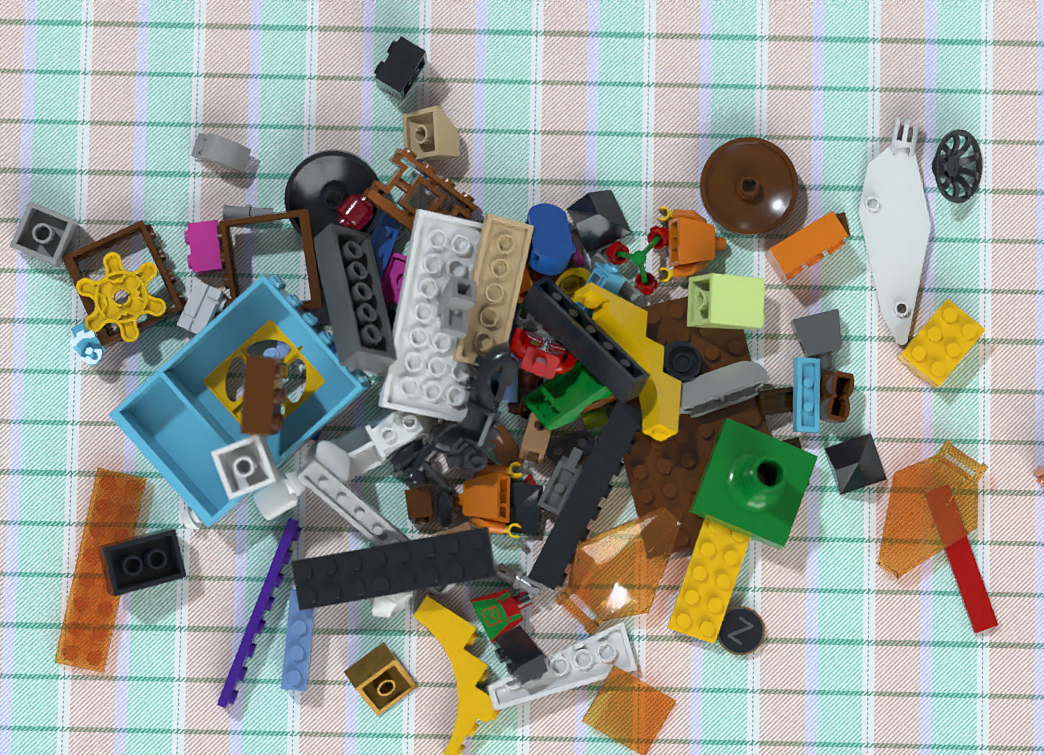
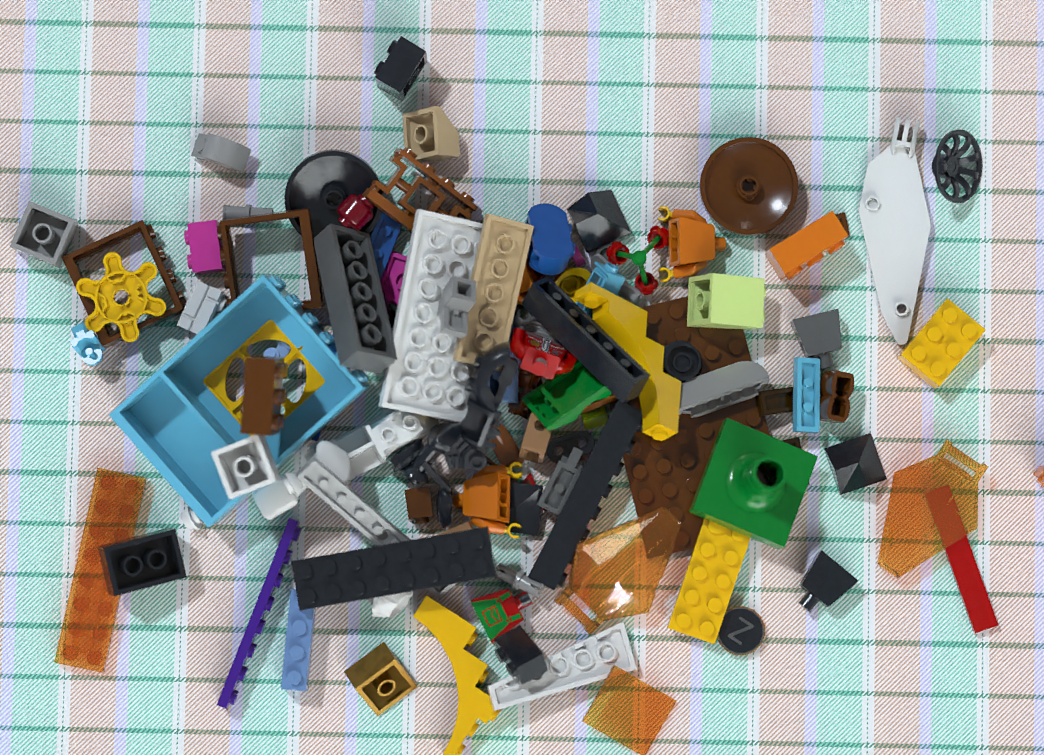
(824, 582): none -> black torso

